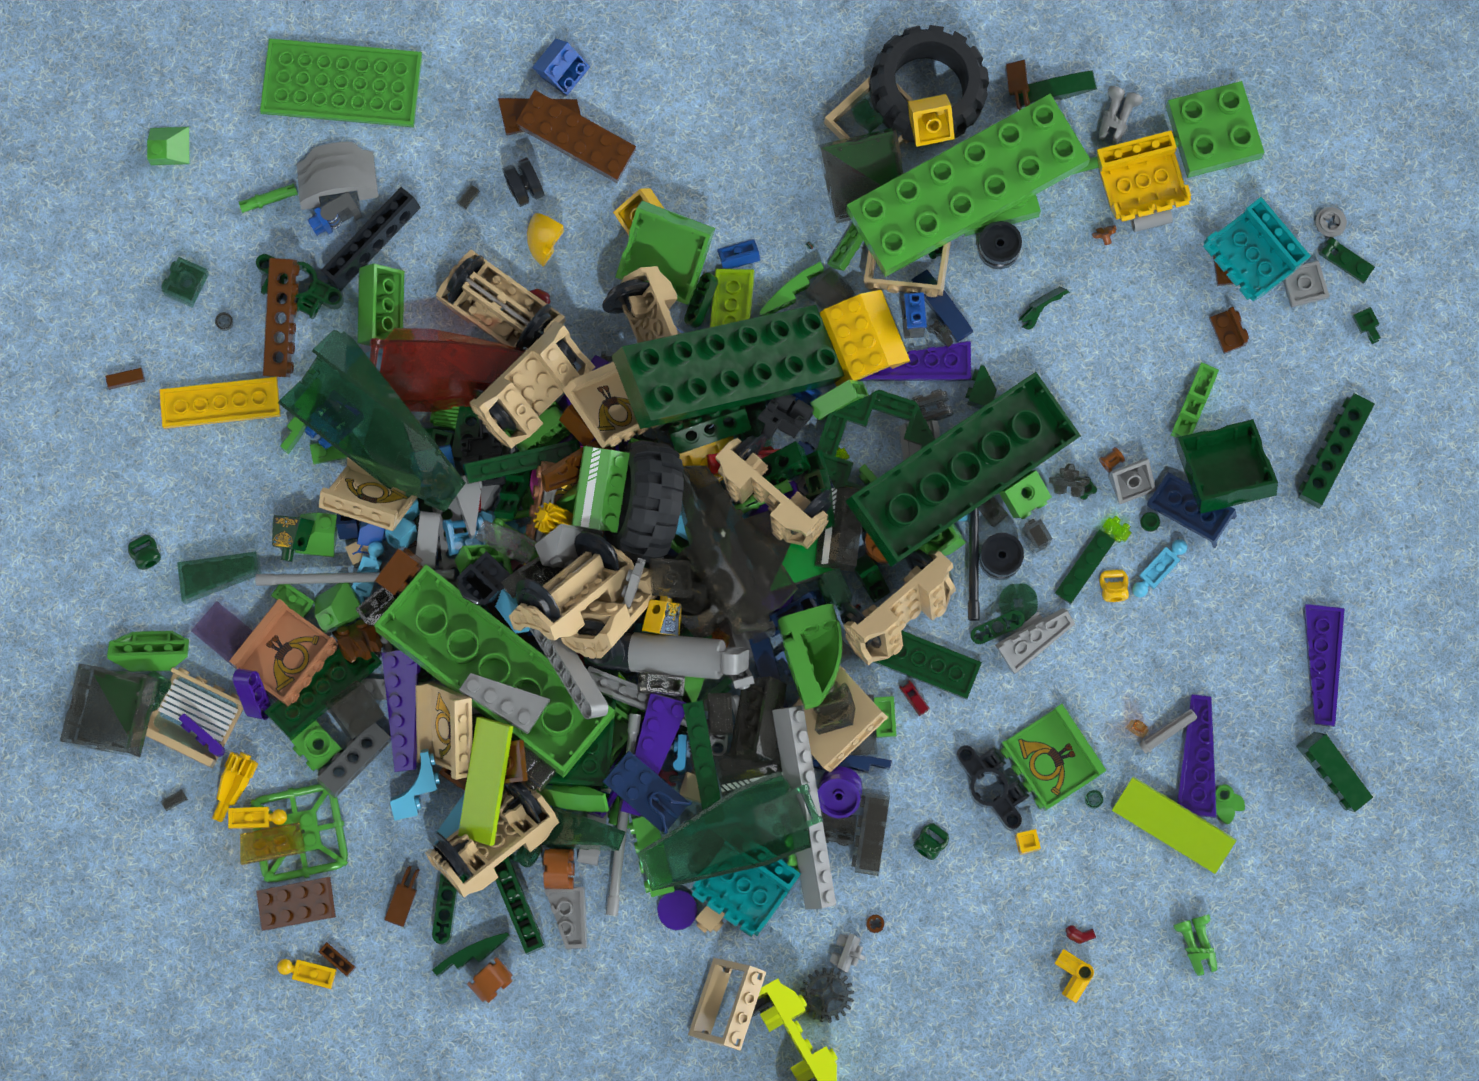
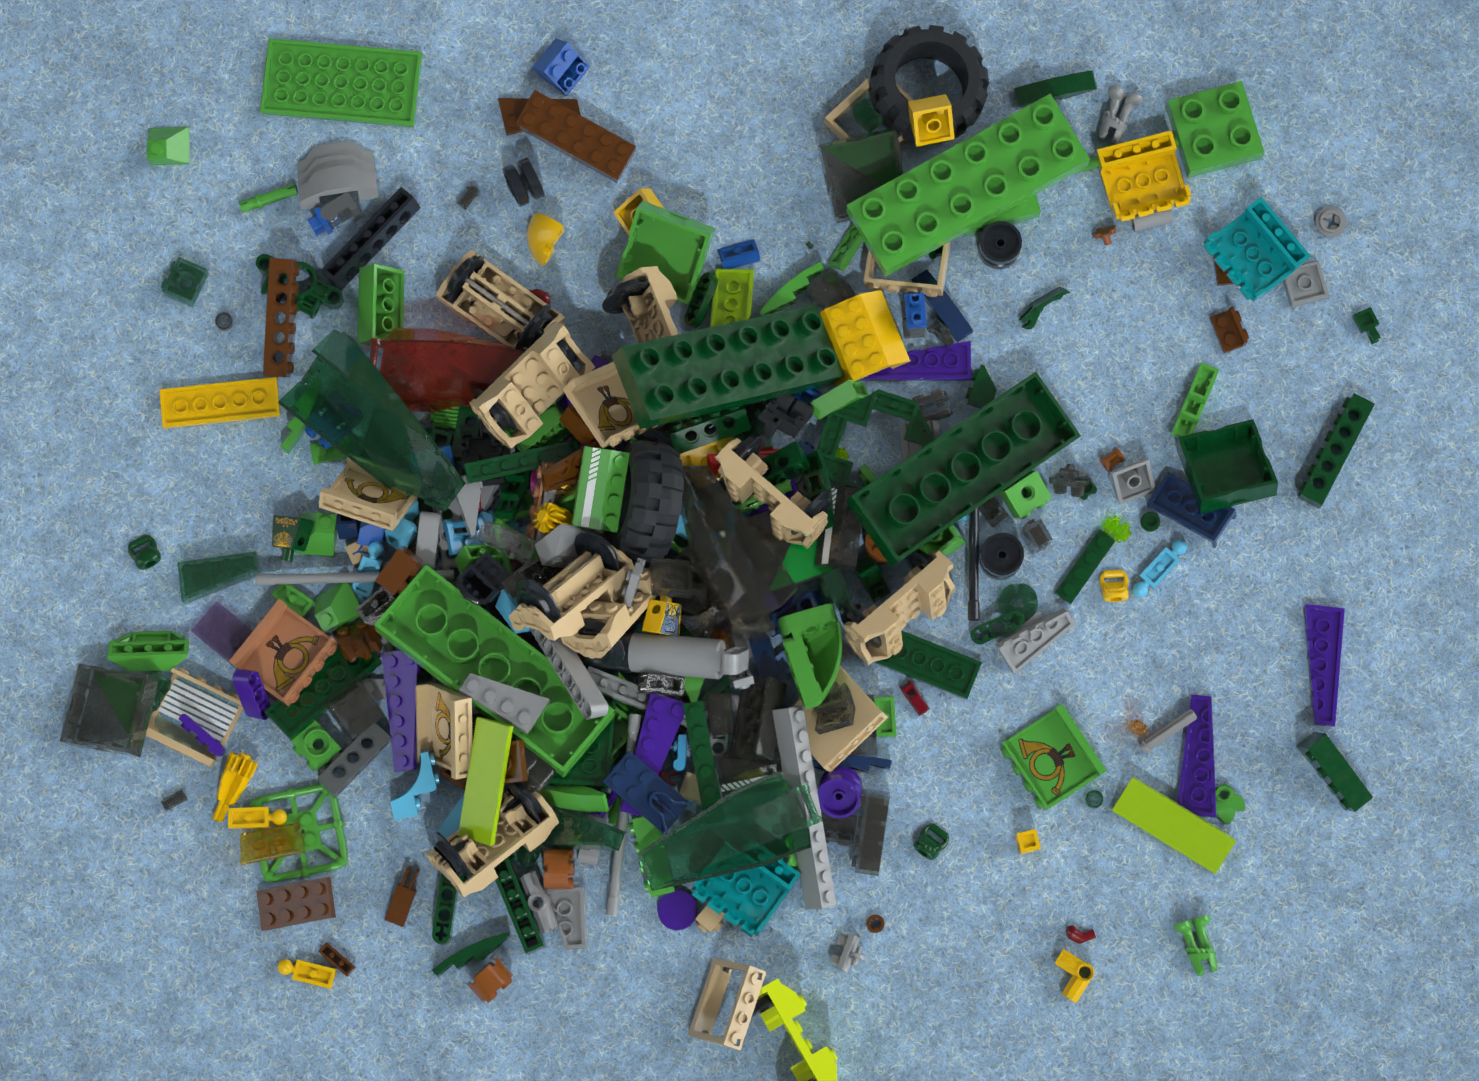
(125, 378): reddish brown piece -> none
(535, 890): none -> light grey piece
(830, 977): clear smoke gear -> none
(1001, 806): black piece -> none
(1018, 81): reddish brown arm -> none
(1347, 260): dark green plate -> none

